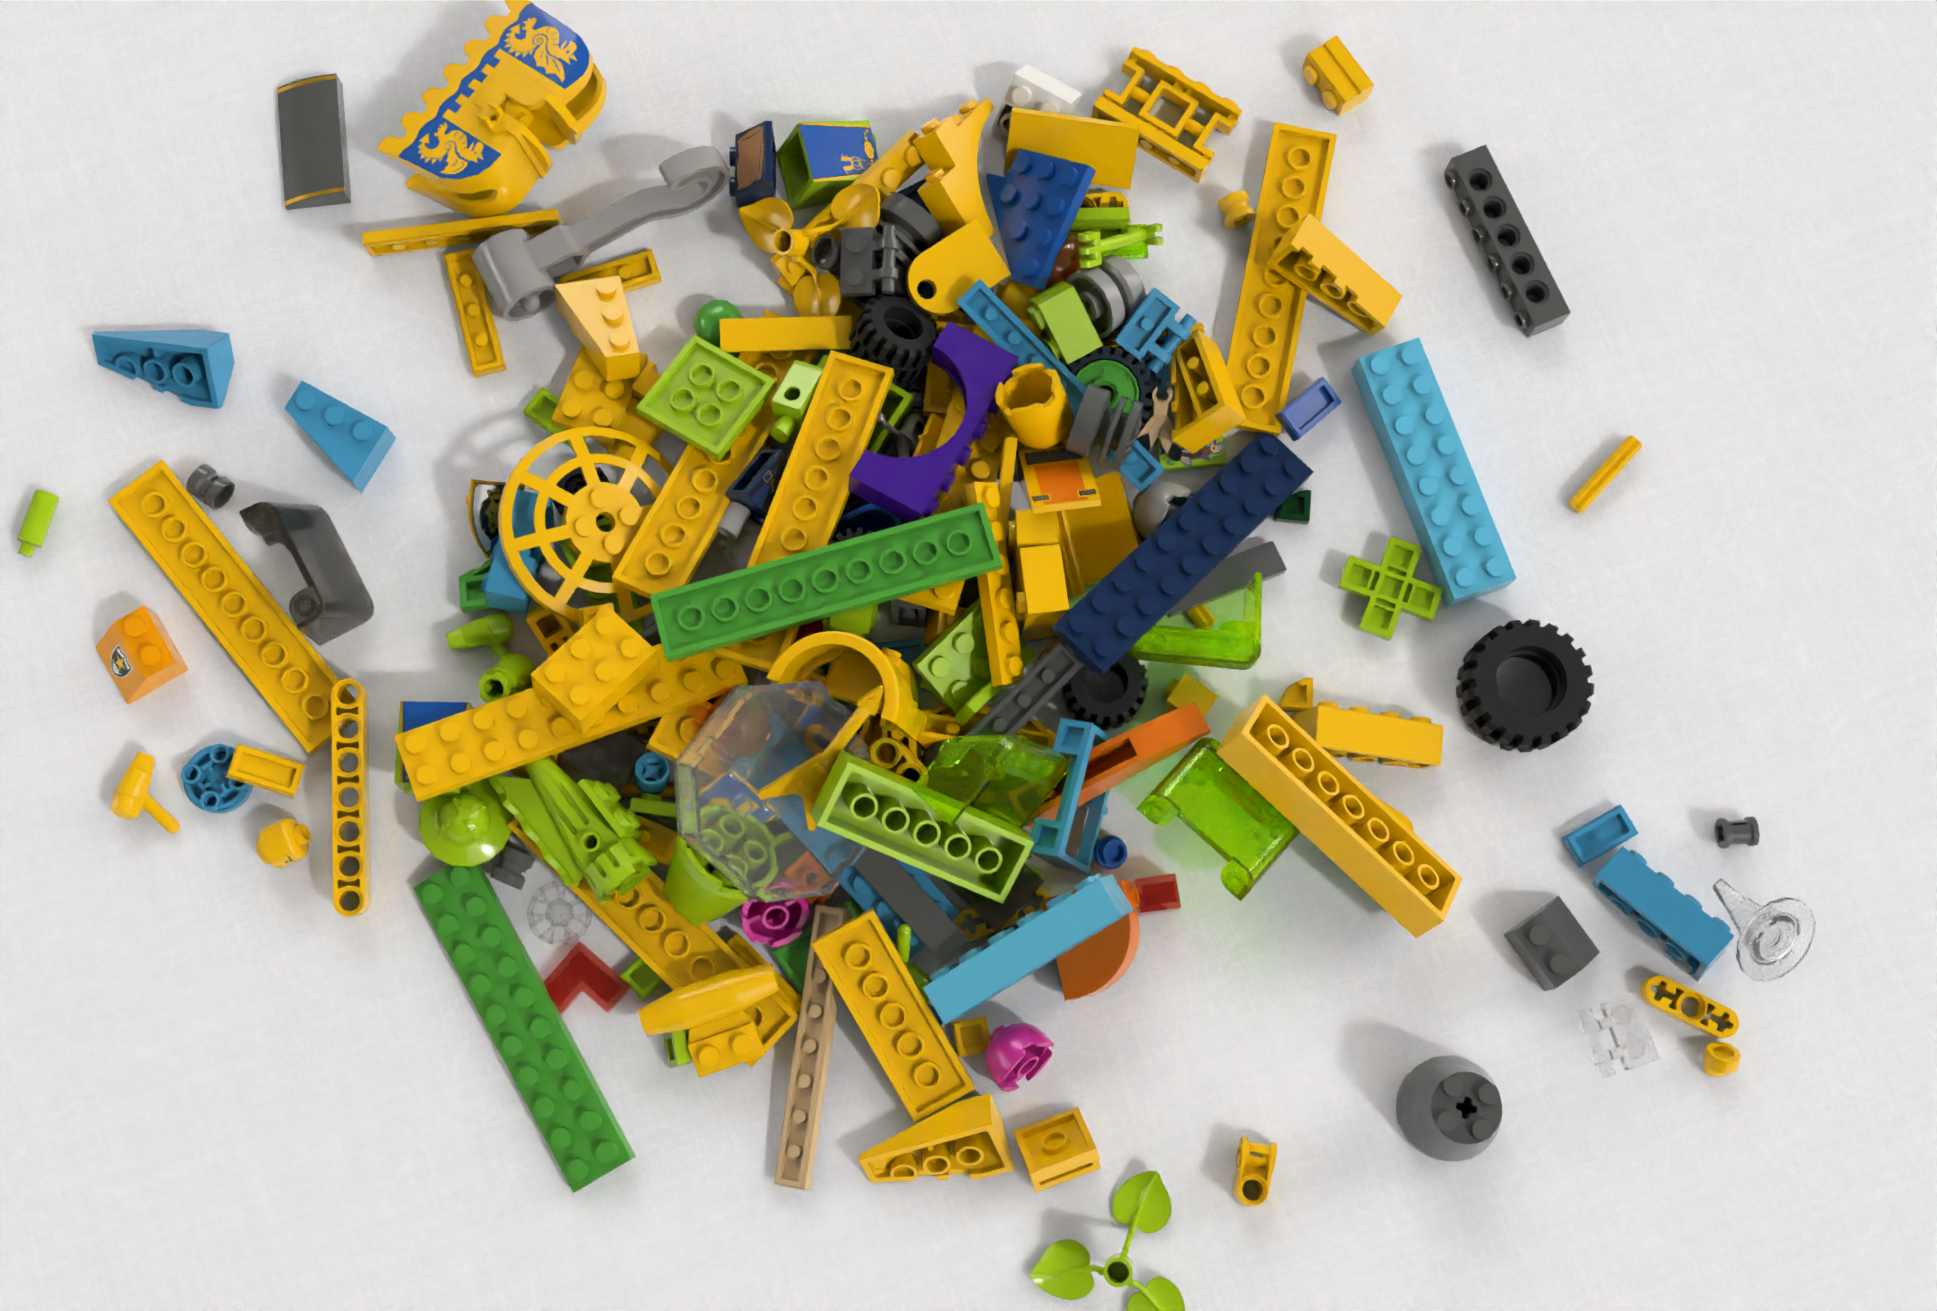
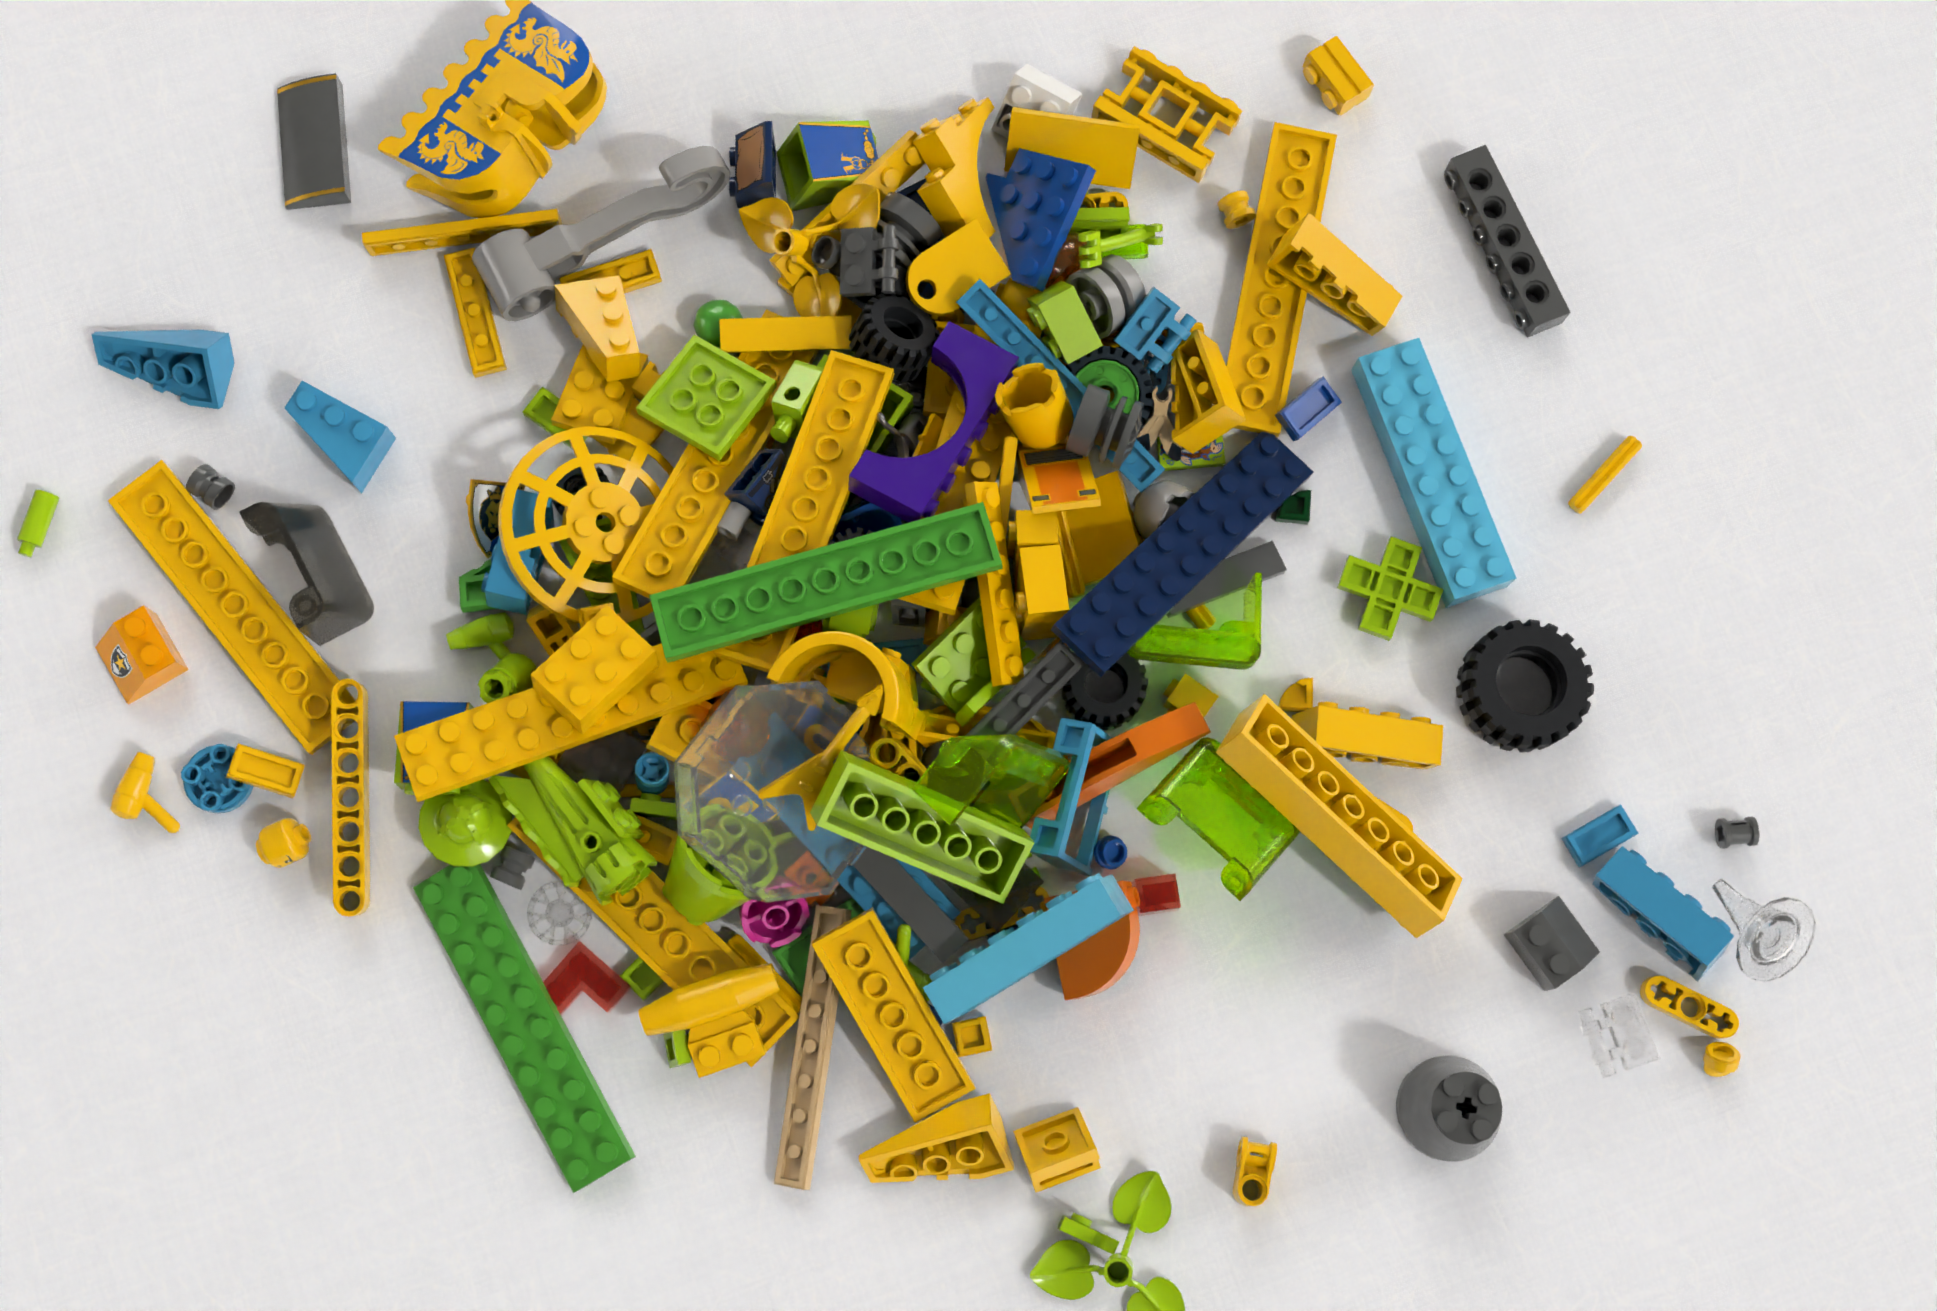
(1016, 1053): dark pink cylinder -> none
(1080, 1228): none -> lime plate

